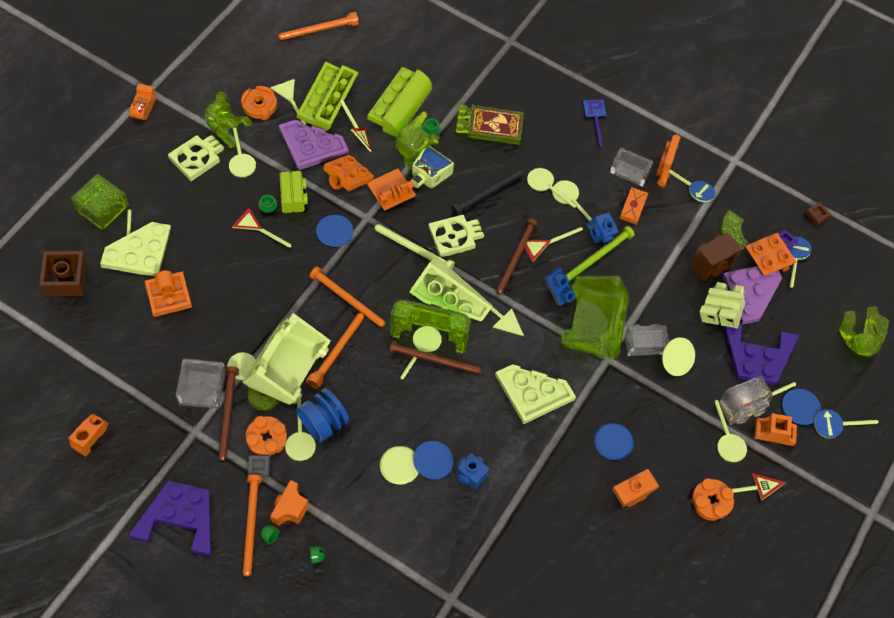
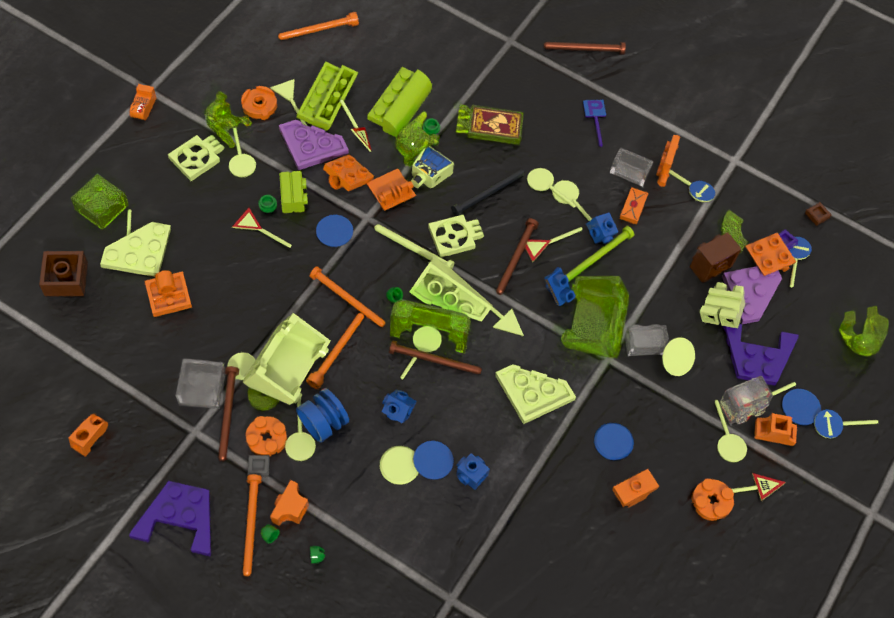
(396, 292): none -> green hinge
(398, 406): none -> blue brick
(590, 47): none -> copper bar

